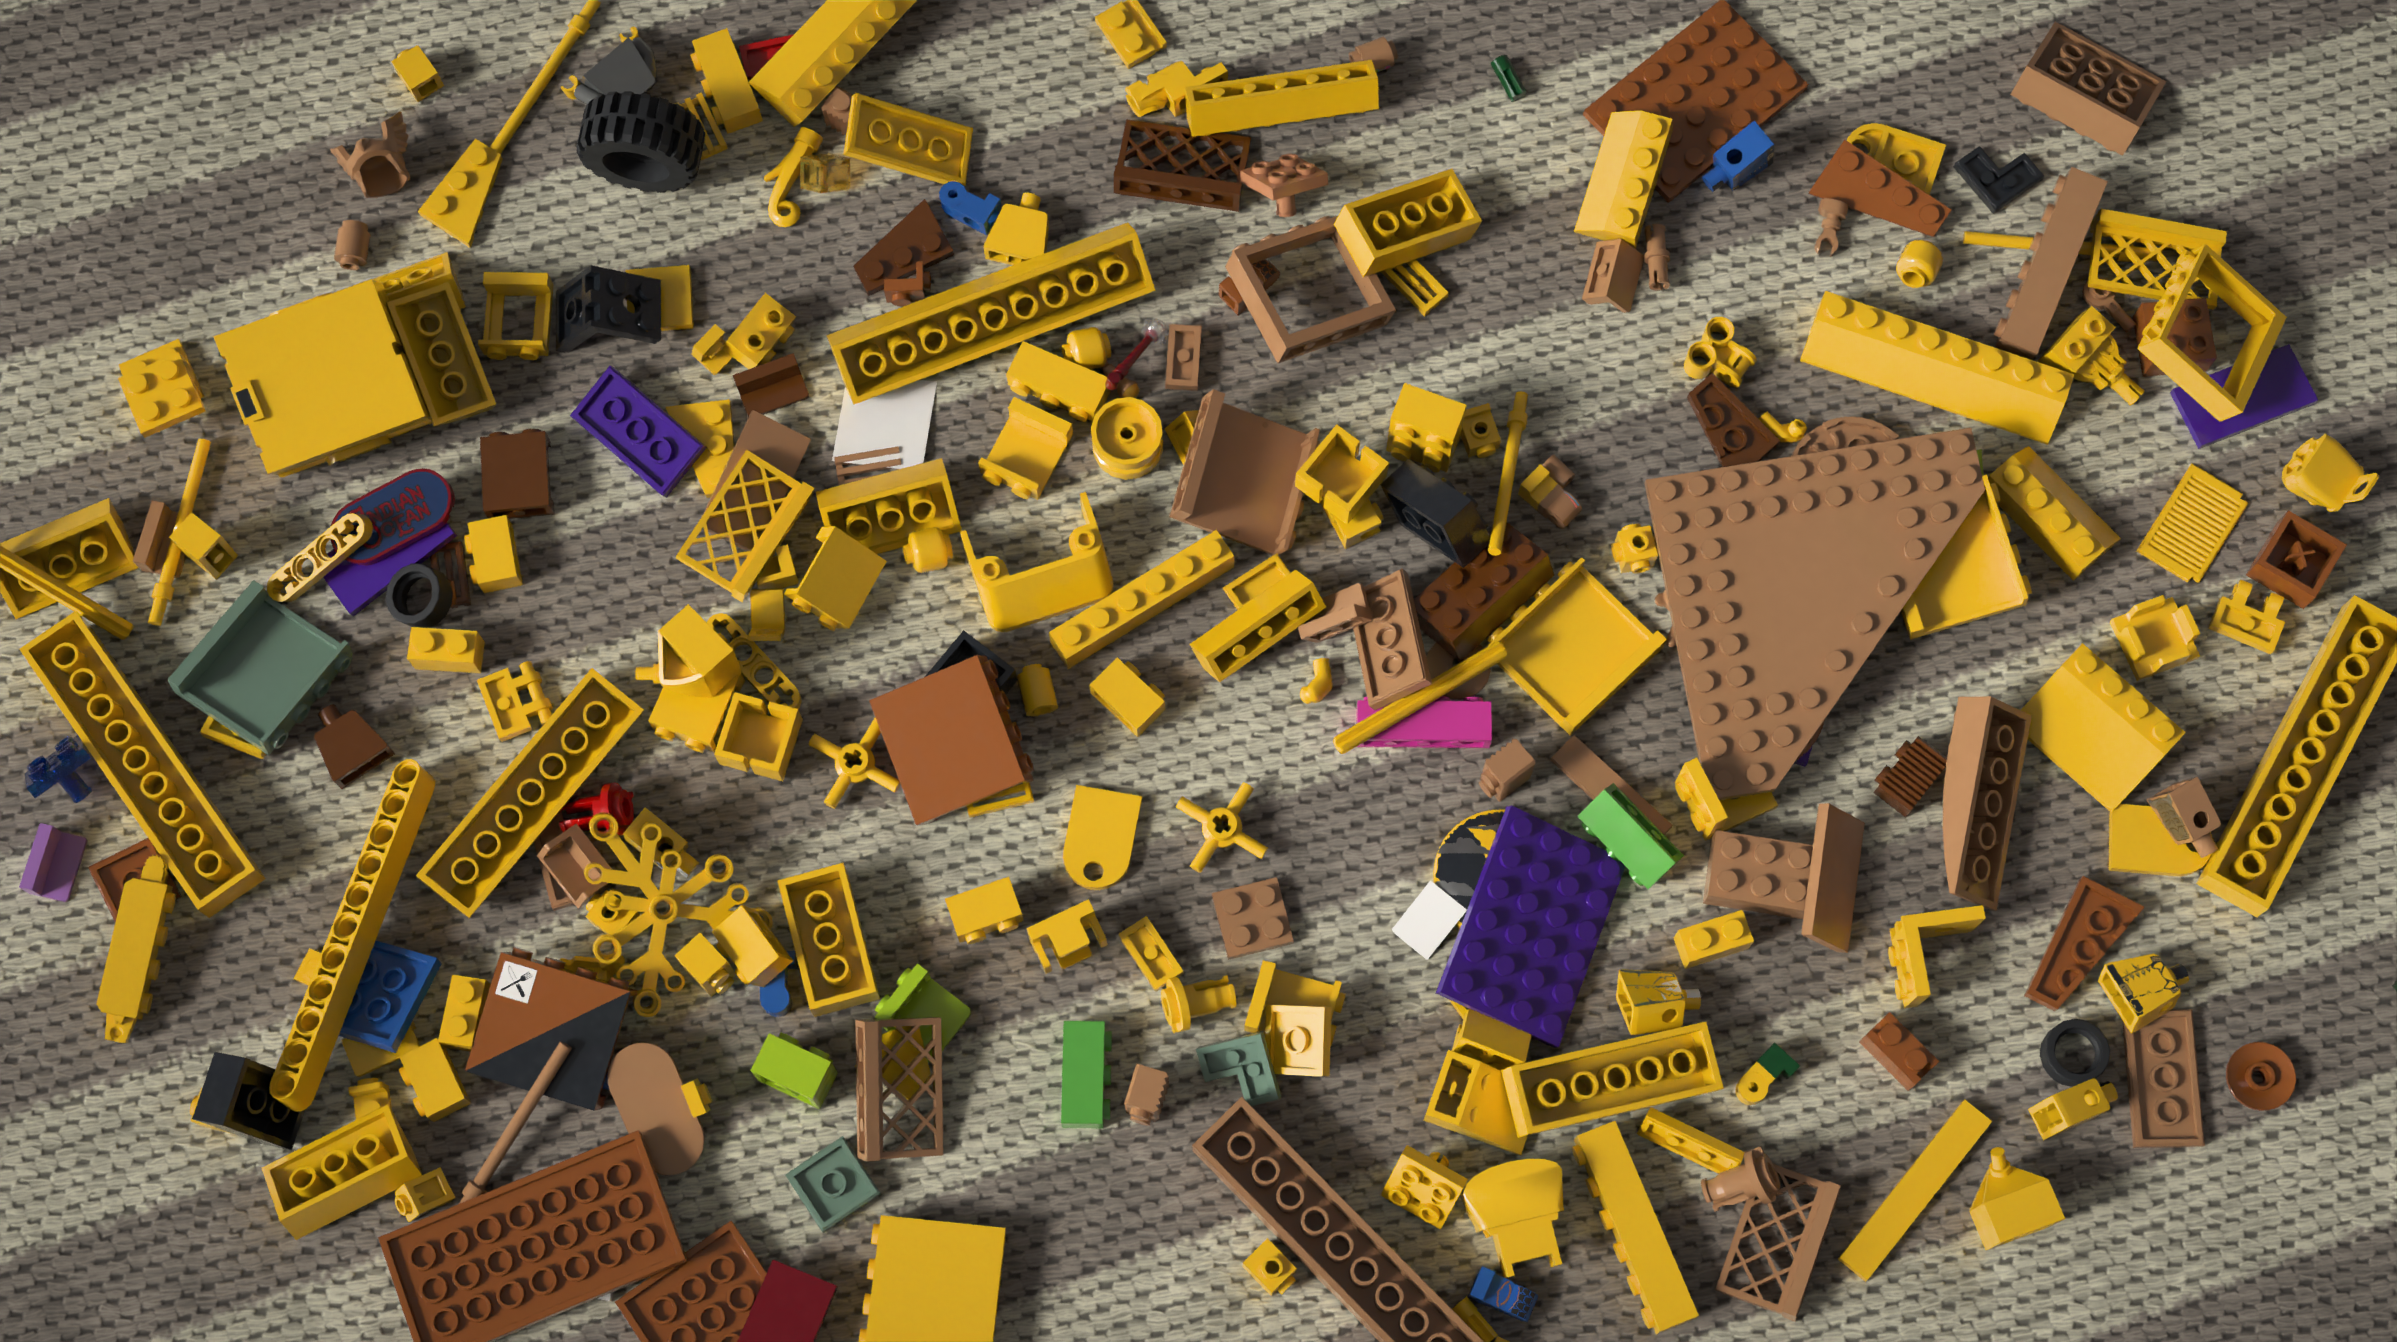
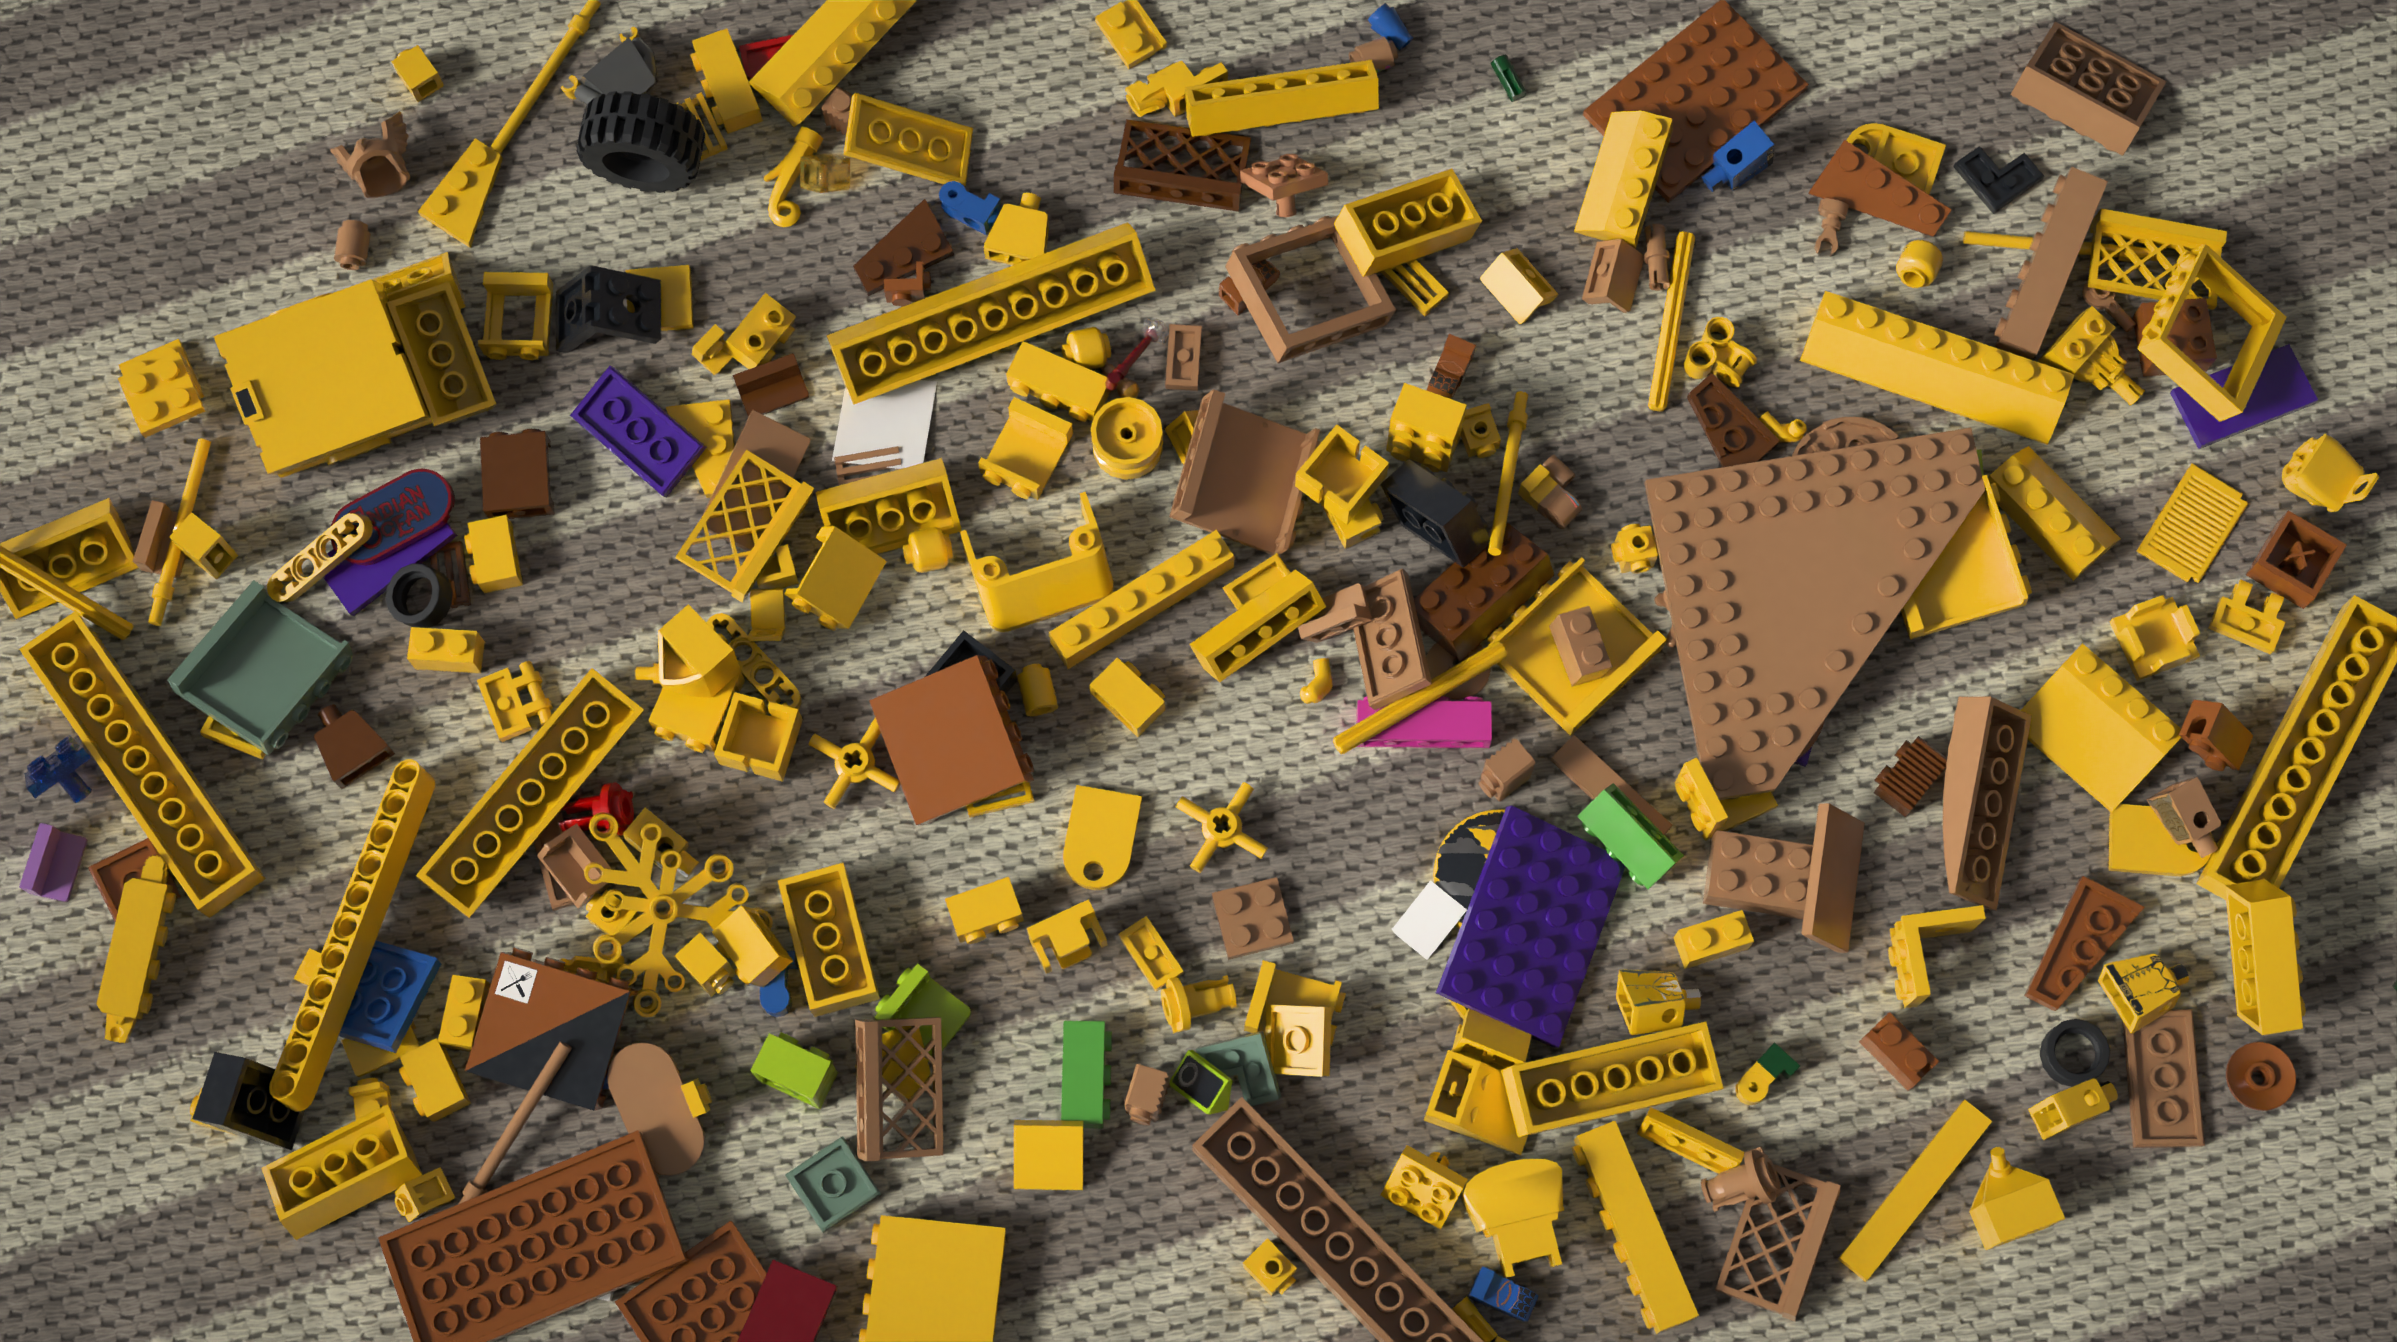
(1048, 1154): none -> yellow tile
(1202, 1083): none -> slope
(1389, 24): none -> blue cone
(1451, 366): none -> dark orange leg
(1517, 285): none -> yellow panel
(1580, 646): none -> medium nougat brick
(1671, 321): none -> yellow axle
(2216, 735): none -> dark orange brick
(2265, 956): none -> yellow brick

